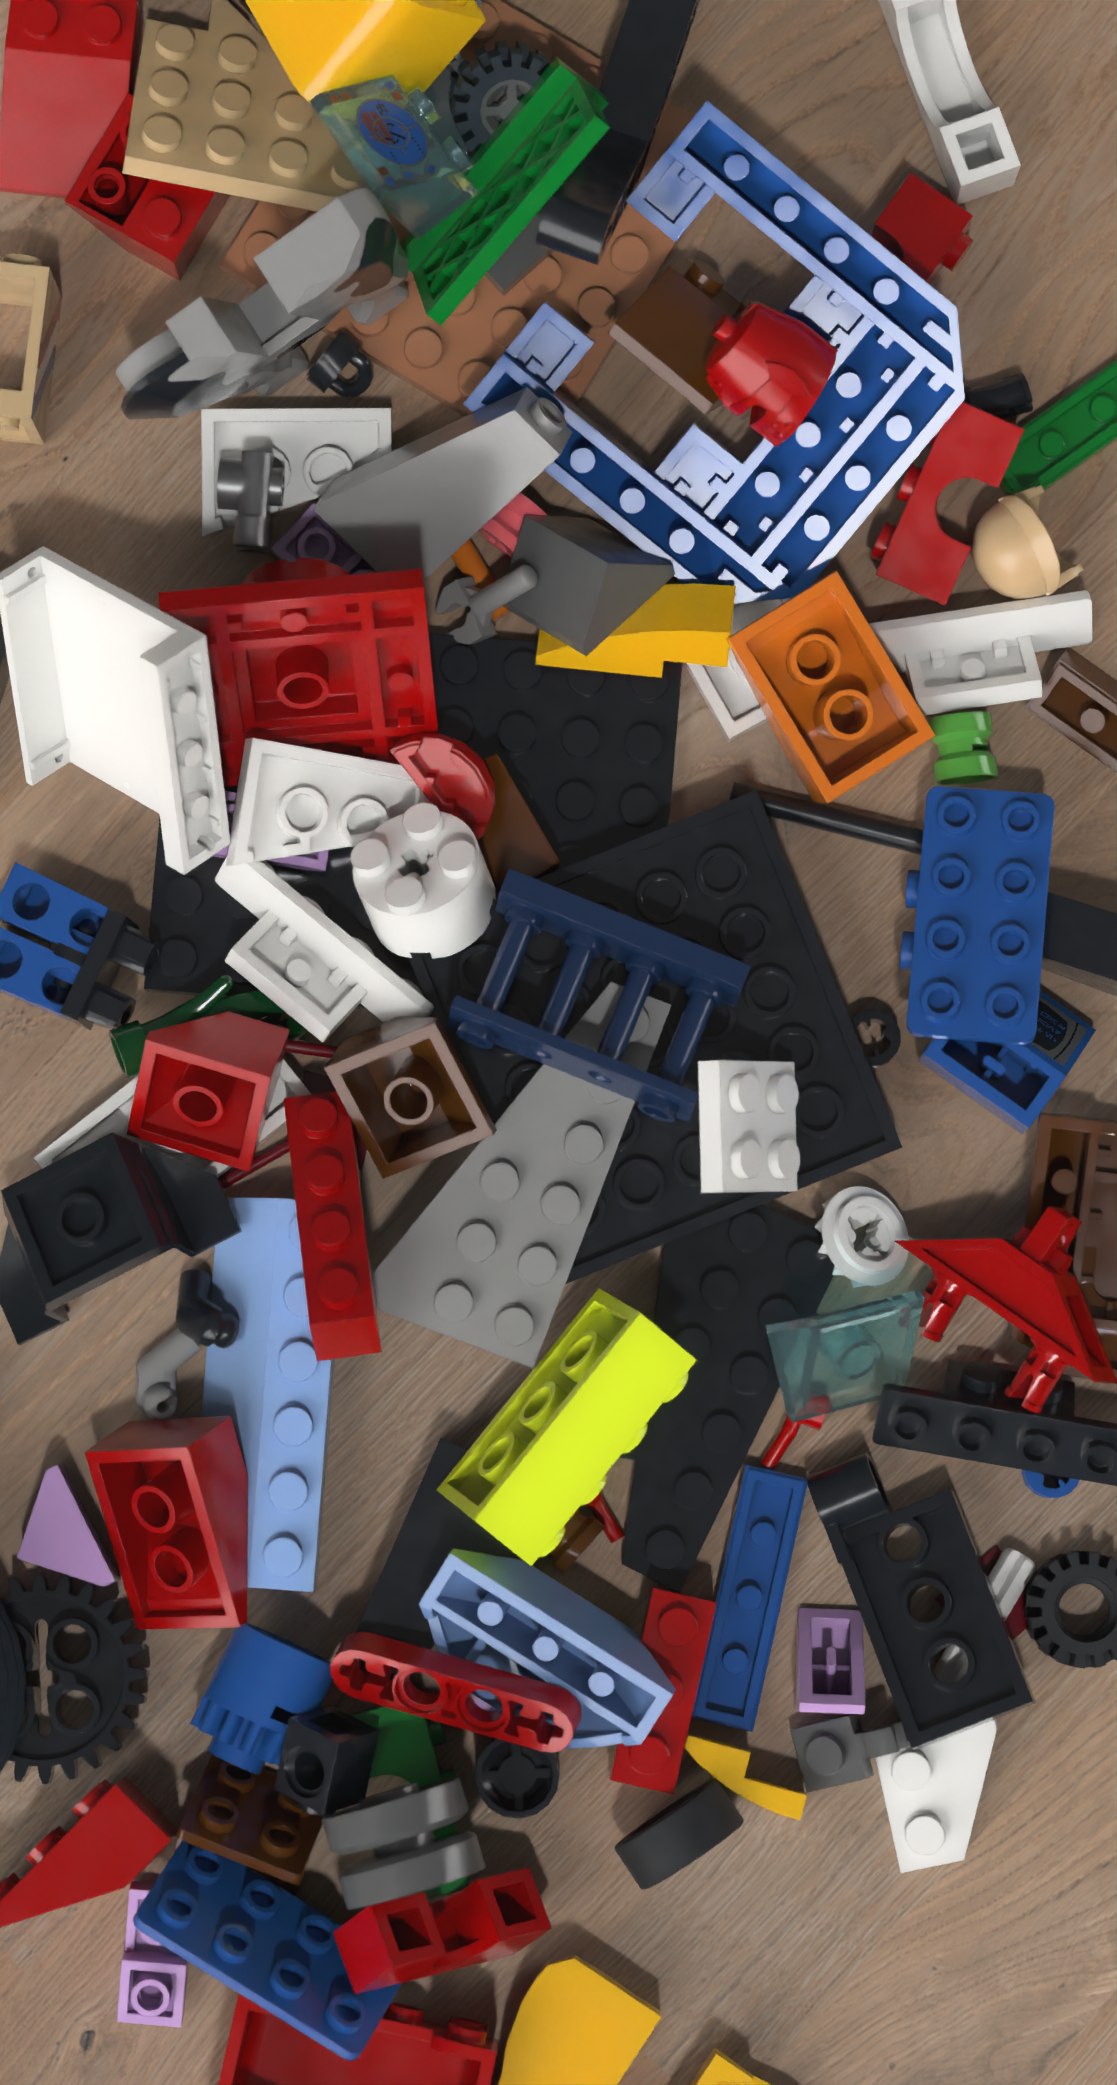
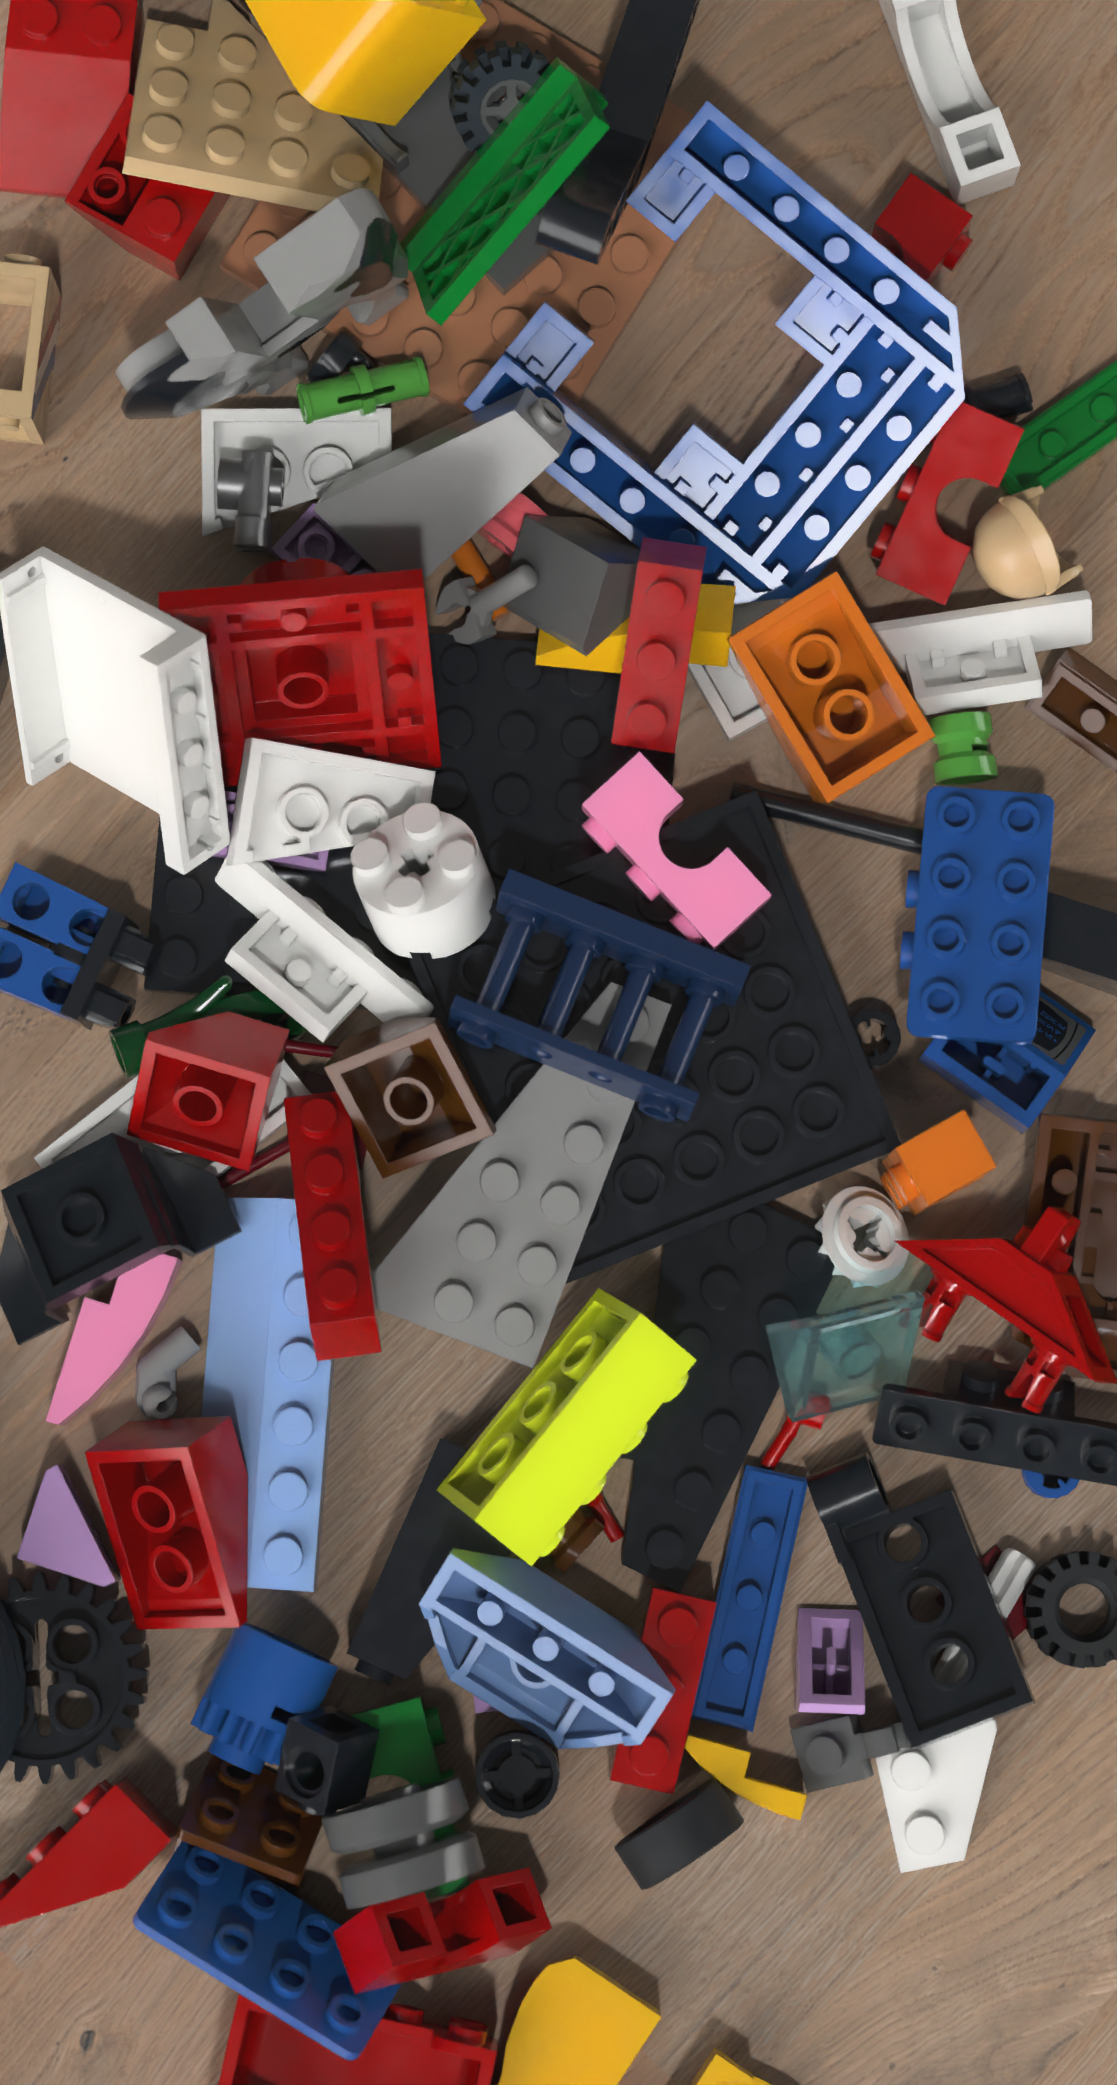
(111, 1335): none -> bright pink slope
(151, 1975): lavender slope -> none
(198, 1316): black arm -> none
(362, 390): none -> bright green pin
(399, 150): clear light blue slope -> none
(449, 777): red plate -> none
(454, 1701): red beam -> none
(513, 833): reddish brown slope -> none
(658, 645): none -> red arch
(673, 327): reddish brown slope -> none
(707, 899): none -> bright pink arch
(748, 1126): white plate -> none
(770, 365): red helmet -> none
(936, 1164): none -> orange arch

